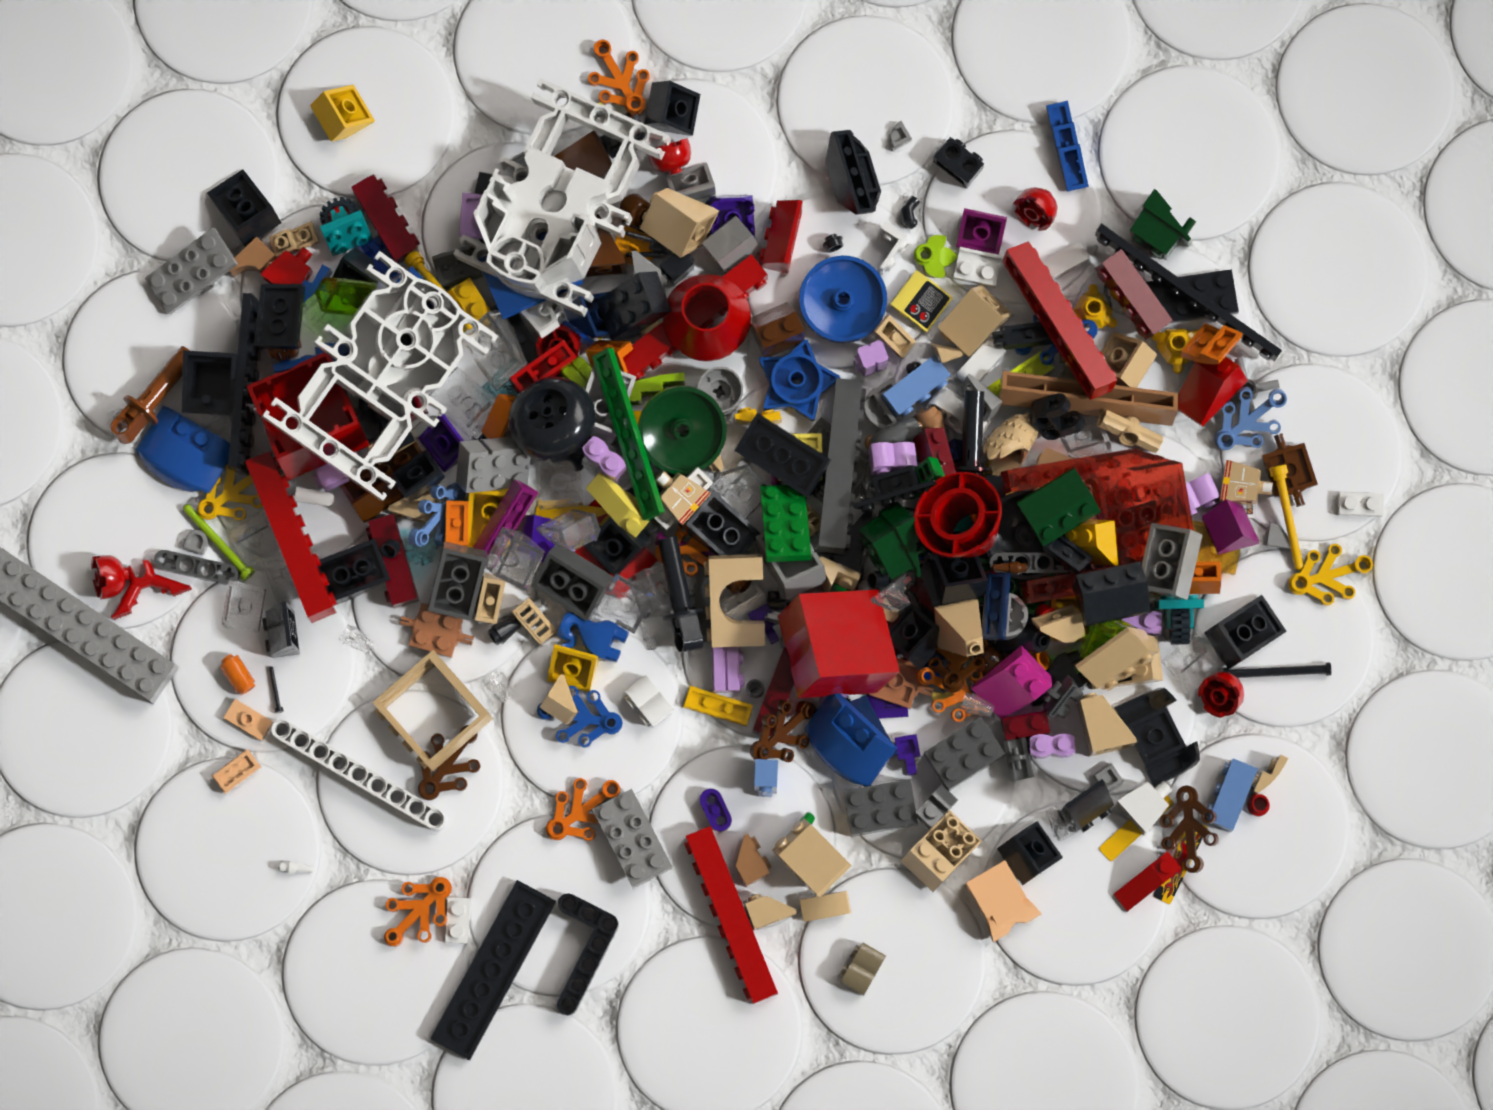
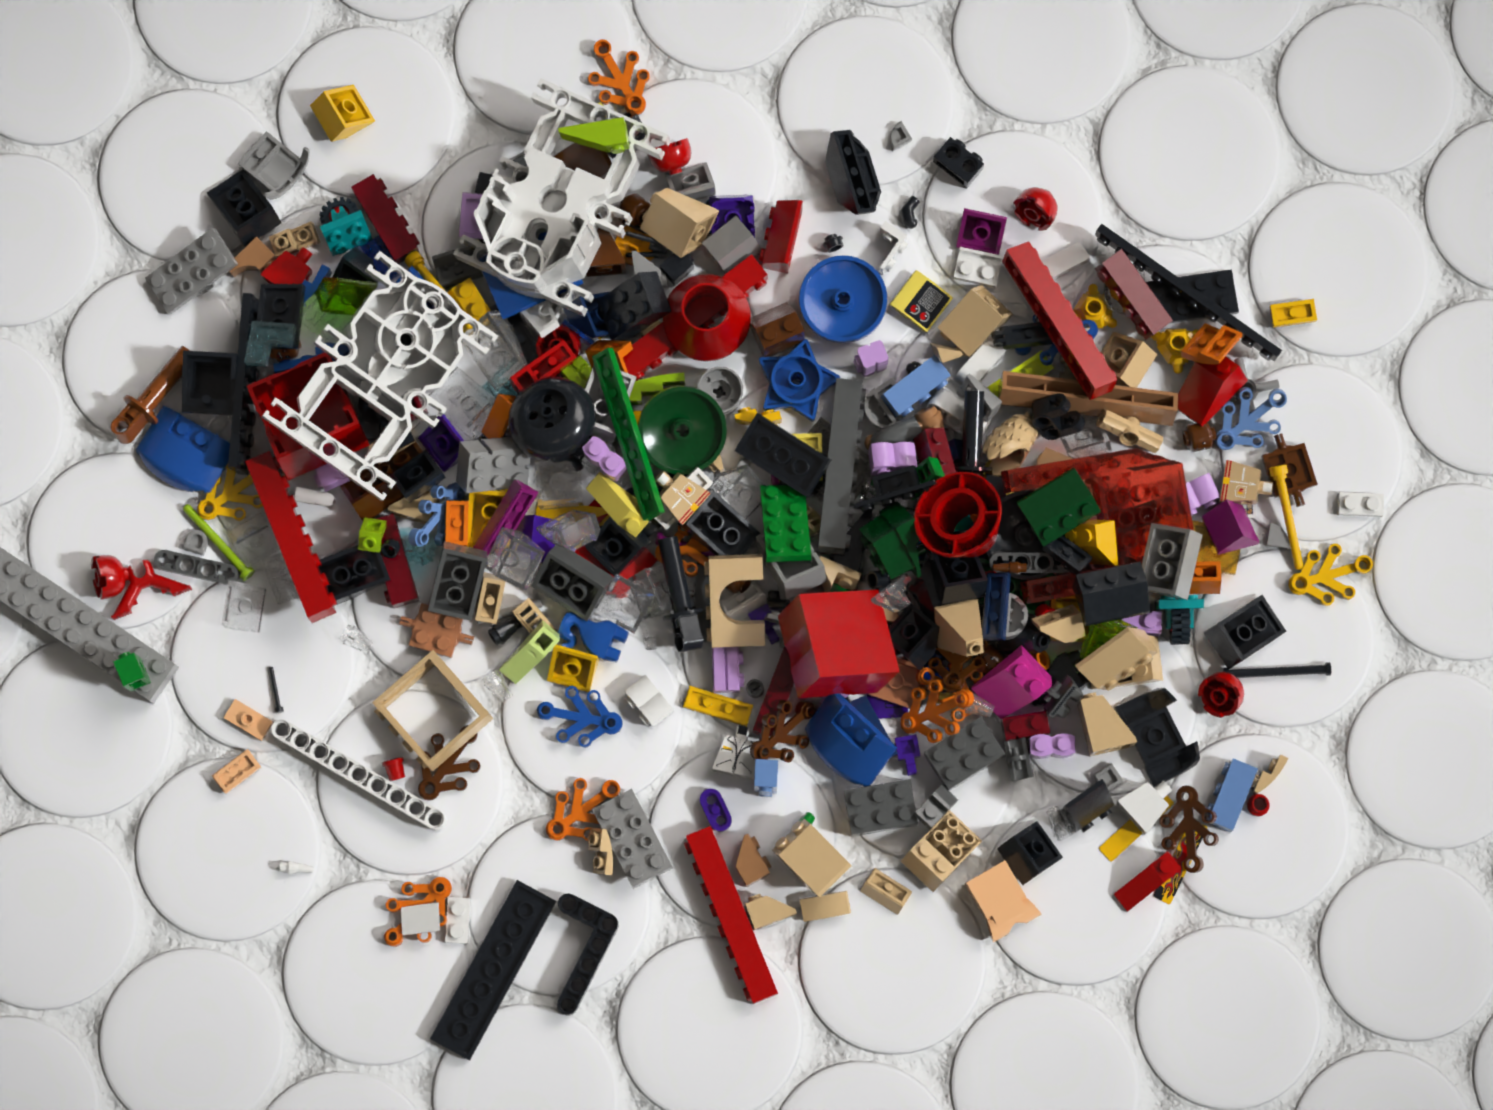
(131, 671): none -> green brick
(237, 674): orange head -> none
(264, 336): none -> clear light blue plate
(274, 165): none -> light grey piece
(281, 630): black slope -> none
(371, 534): none -> lime bracket
(394, 768): none -> red piece
(420, 918): none -> white sticker
(530, 652): none -> yellowish green slope
(560, 701): tan slope -> none
(600, 842): none -> tan slope
(602, 135): none -> lime slope
(672, 108): black slope -> none
(735, 755): none -> white torso
(862, 968): dark tan brick -> none
(886, 891): none -> tan slope
(894, 336): tan slope -> none
(932, 711): none -> orange plant
(938, 256): lime plate -> none
(1067, 146): blue slope -> none
(1159, 228): dark green piece -> none
(1193, 662): clear slope -> none
(1198, 437): none -> reddish brown head
(1293, 313): none -> yellow plate

